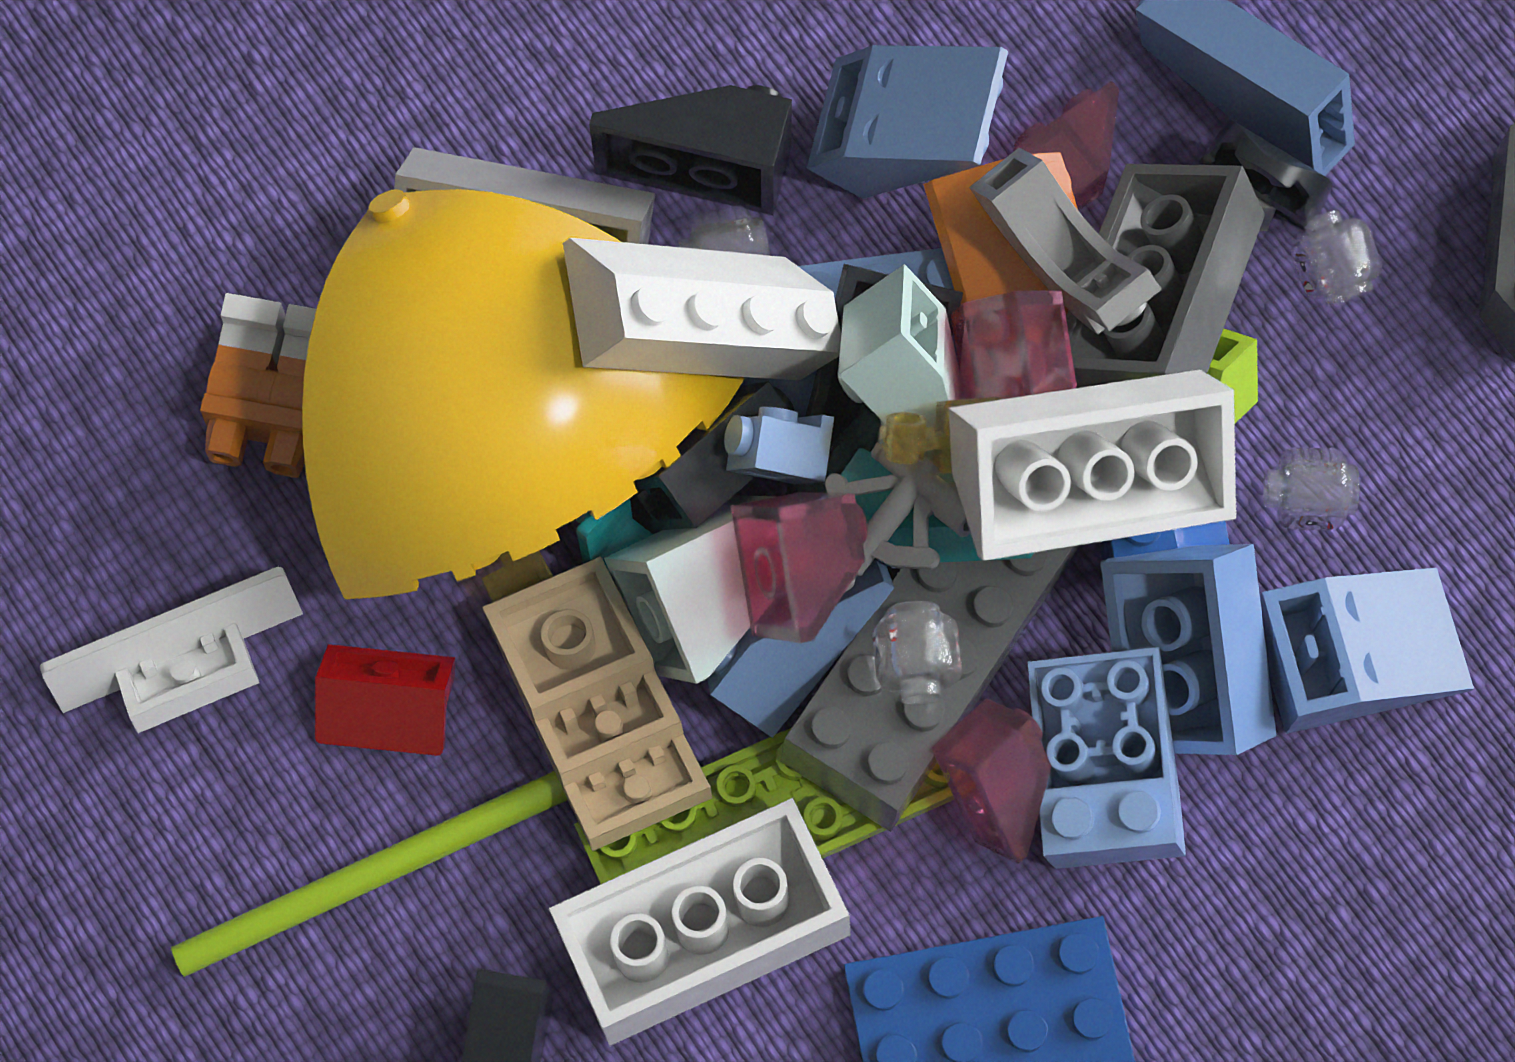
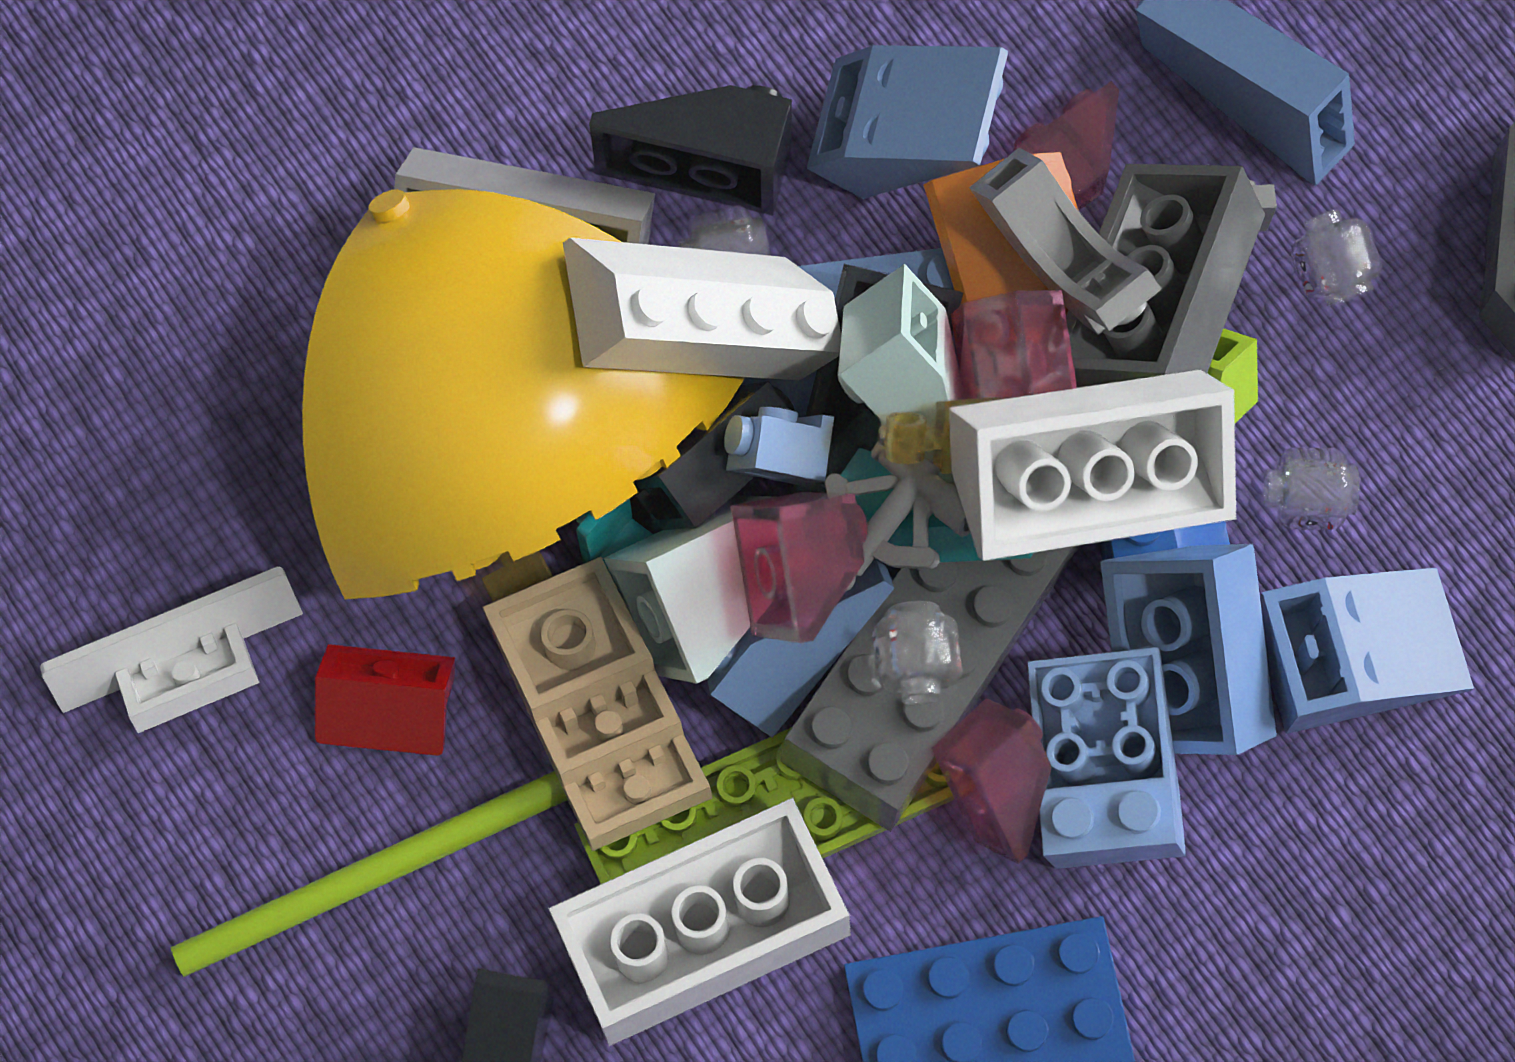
(258, 384): orange hips -> none
(1275, 176): black slope -> none

